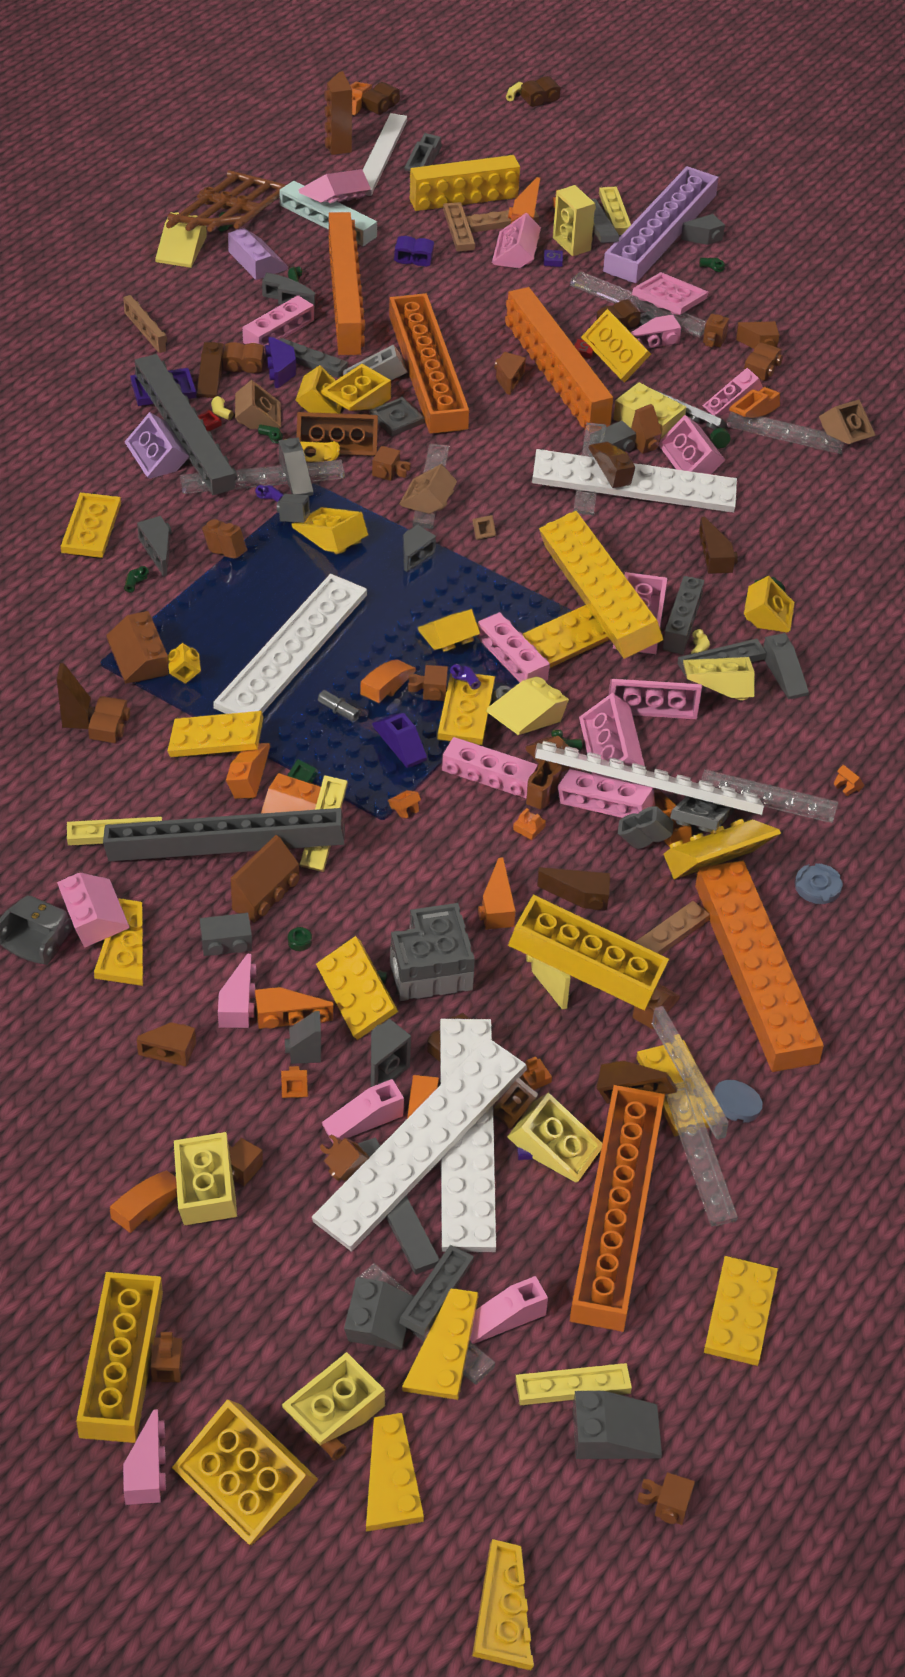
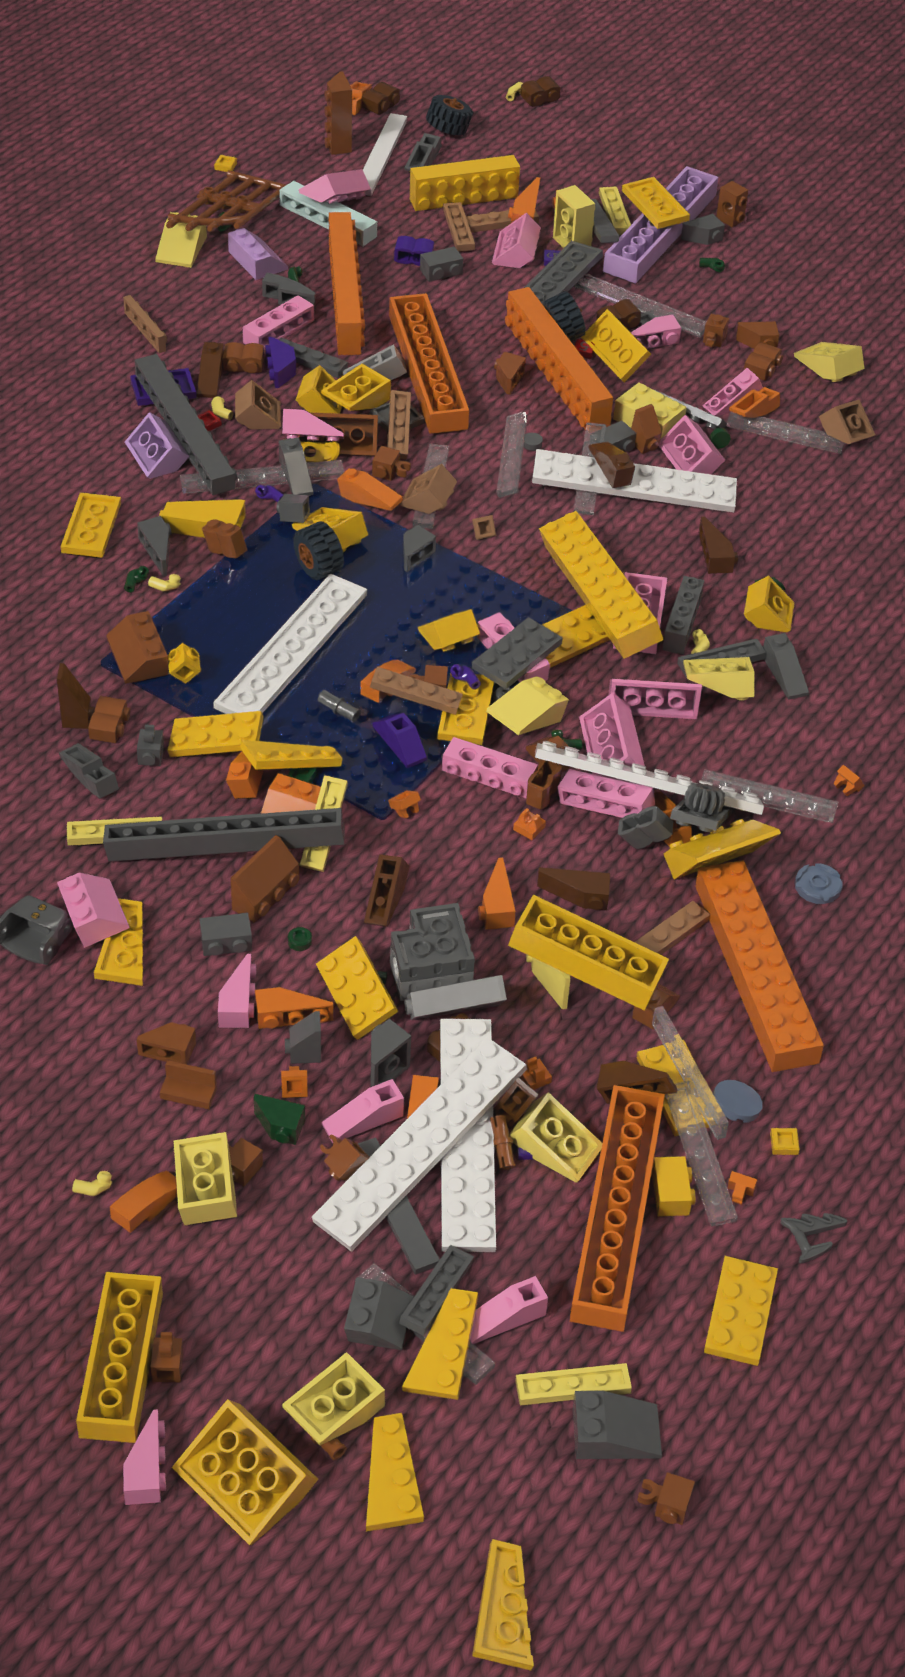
(89, 770): none -> dark grey slope
(95, 1187): none -> light yellow arm
(150, 746): none -> dark grey brick
(172, 583): none -> light yellow arm
(189, 1085): none -> dark orange panel
(191, 516): none -> yellow slope
(225, 163): none -> yellow tile
(270, 431): dark green arm -> none
(280, 1118): none -> dark green slope
(283, 755): none -> yellow wing
(303, 424): none -> bright pink slope
(318, 550): none -> black wheel
(367, 490): none -> orange slope
(386, 889): none -> reddish brown slope
(399, 422): none -> medium nougat plate
(416, 690): none -> medium nougat plate
(441, 264): none -> dark grey brick
(449, 115): none -> black wheel
(456, 998): none -> light grey slope
(502, 1142): none -> dark orange pin
(512, 454): none -> clear tile
(517, 653): none -> dark grey plate
(533, 441): none -> dark grey tile
(564, 270): none -> dark grey plate
(566, 314): none -> black wheel
(655, 202): none -> yellow plate
(670, 293): bright pink plate -> none
(672, 1186): none -> yellow brick
(704, 798): none -> dark grey gear
(732, 204): none -> dark orange brick
(741, 1185): none -> orange tile
(784, 1141): none -> yellow tile
(811, 1225): none -> dark grey piece
(832, 360): none -> light yellow slope

